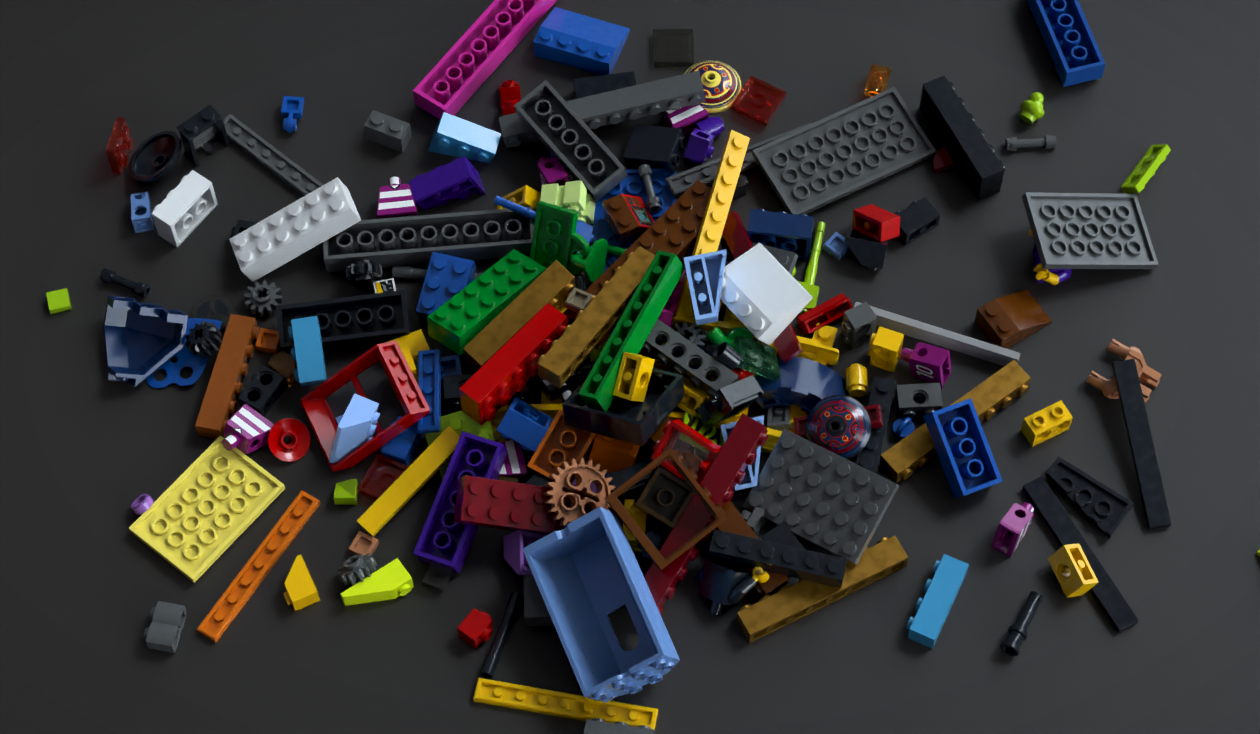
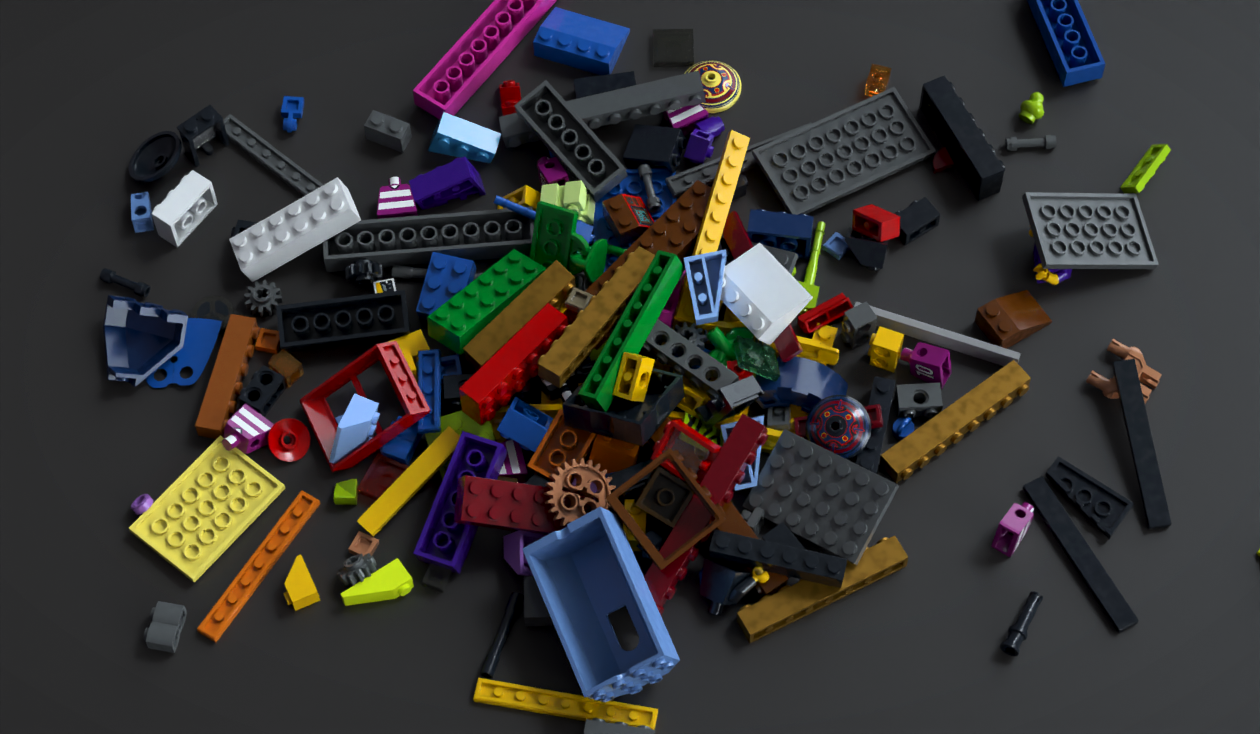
(58, 301): lime tile -> none
(119, 145): clear red plate -> none
(203, 339): black gear -> none
(307, 351): dark azure brick -> none
(476, 628): red brick -> none
(724, 354): black piece -> none
(758, 100): clear red plate -> none
(856, 380): yellow brick -> none
(938, 600): dark azure brick -> none
(962, 448): blue brick -> none
(1046, 423): yellow brick -> none
(1072, 570): yellow brick -> none

